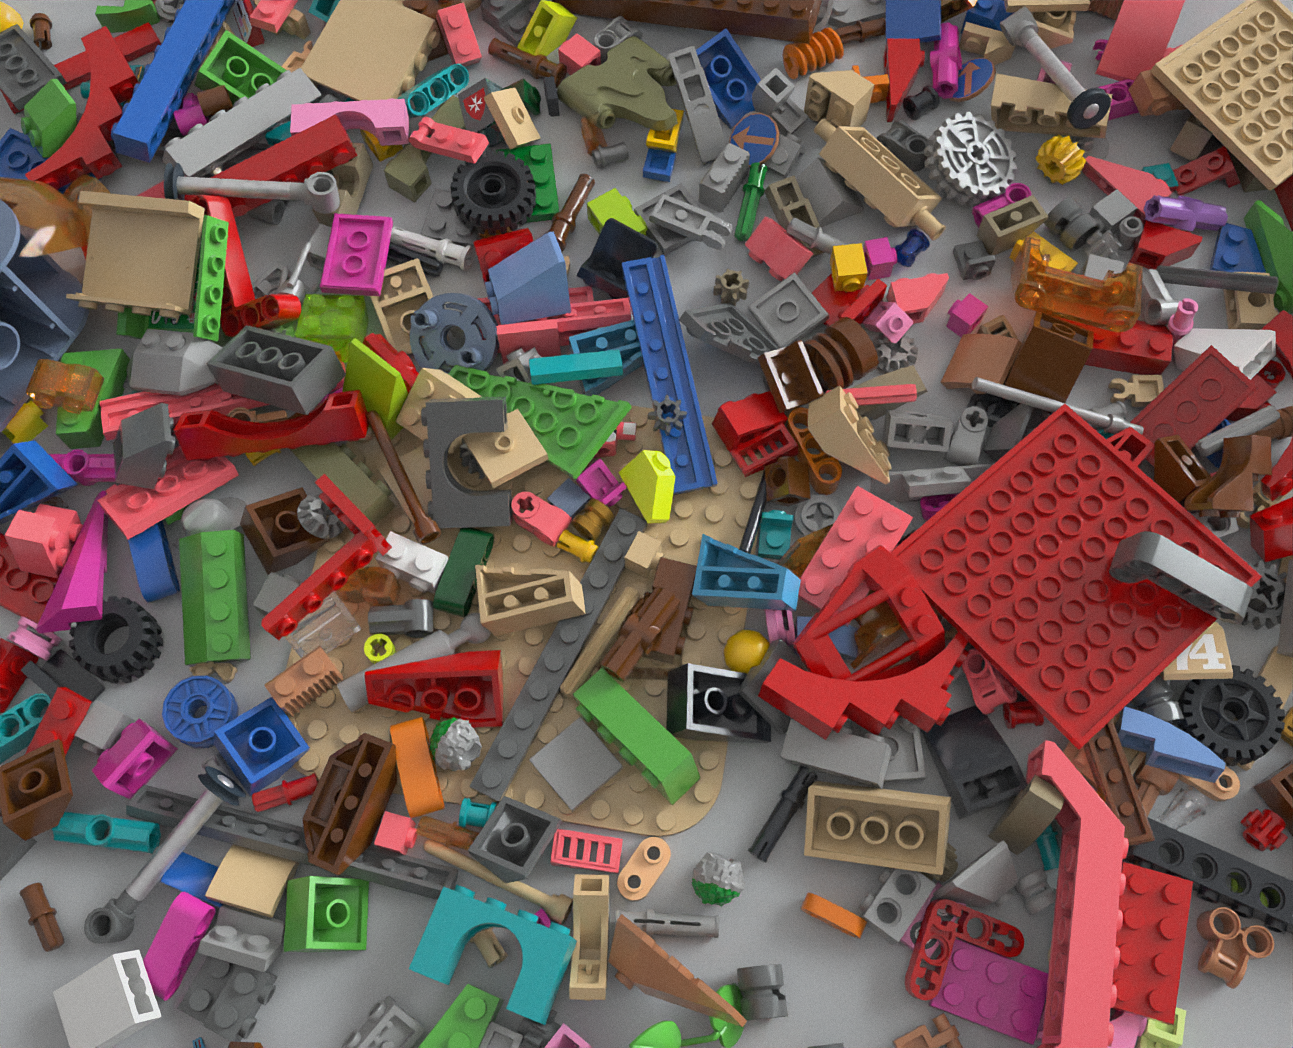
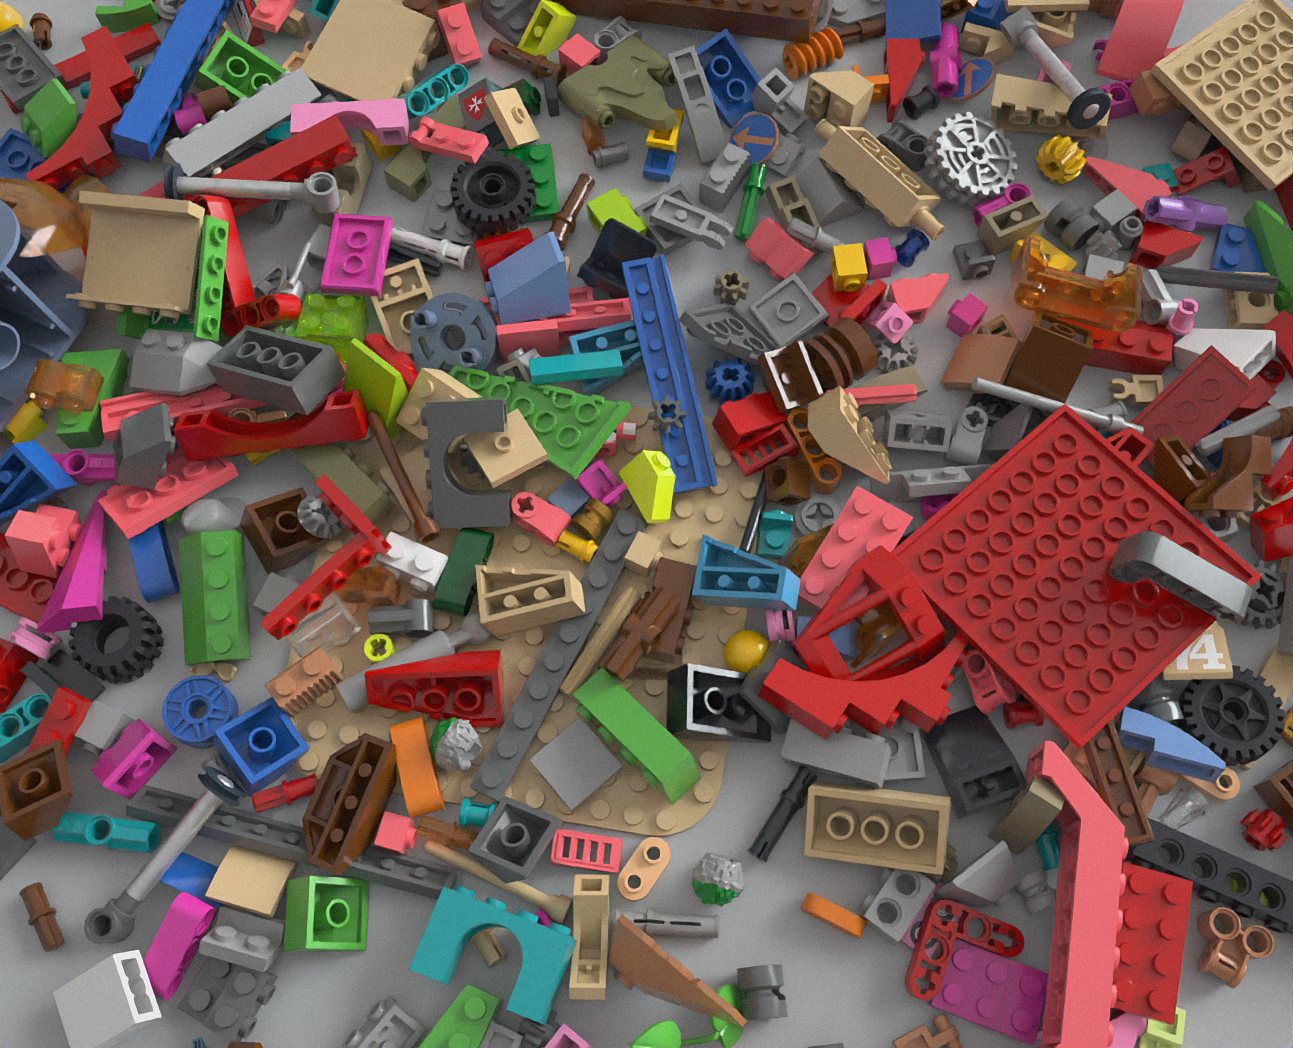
(729, 380): none -> blue gear

